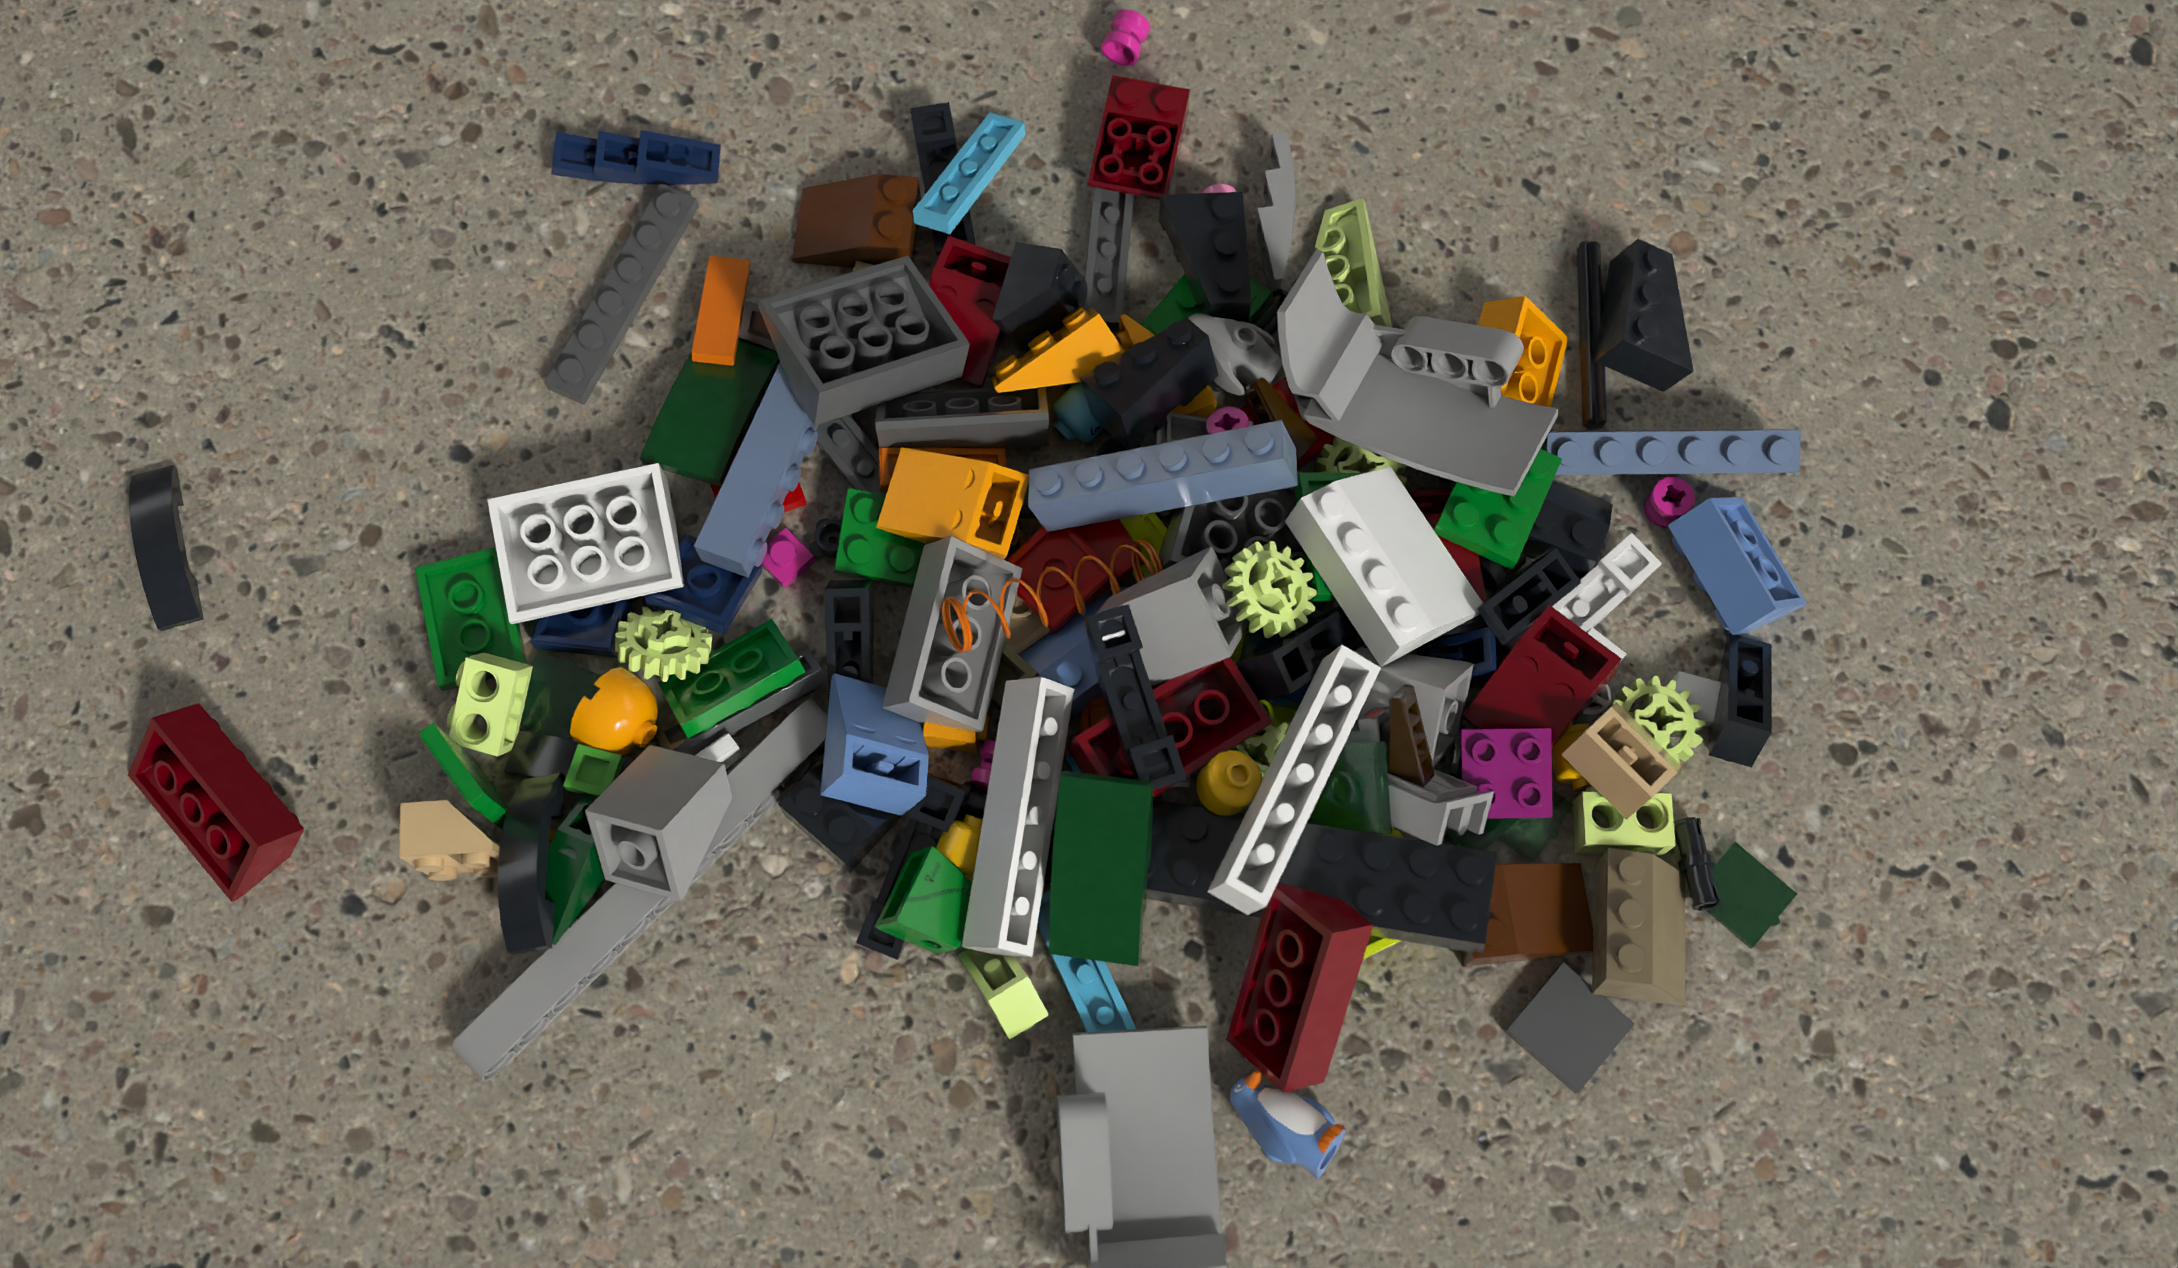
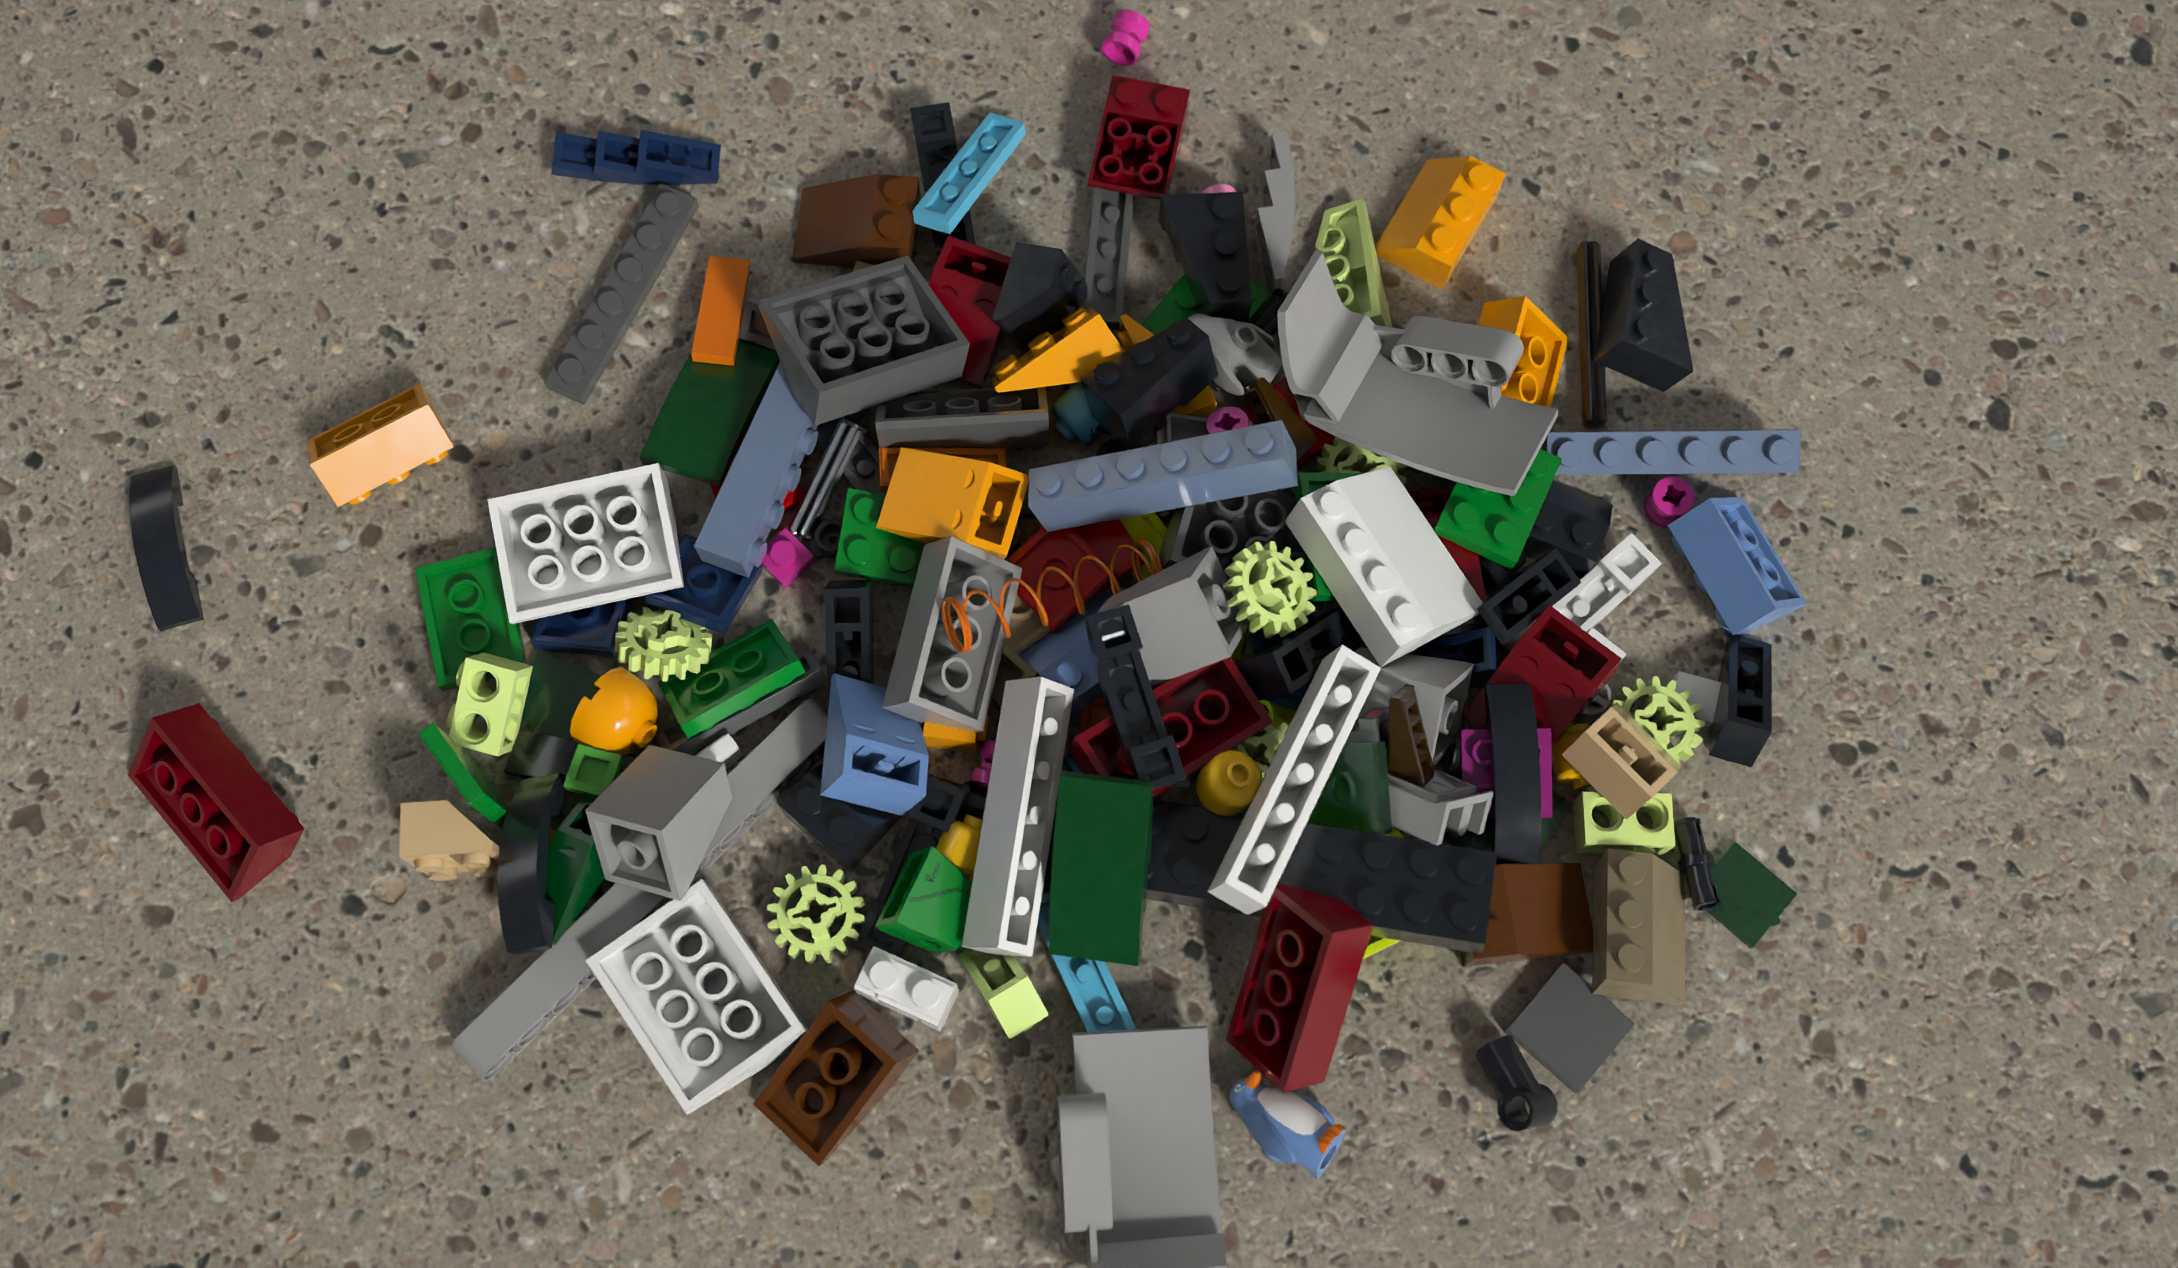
(379, 446): none -> light orange slope
(697, 997): none -> white slope
(798, 918): none -> yellowish green gear
(825, 478): none -> black axle
(835, 1075): none -> reddish brown slope
(906, 988): none -> white brick
(1440, 217): none -> light orange slope
(1514, 773): none -> black slope
(1515, 1084): none -> black piece

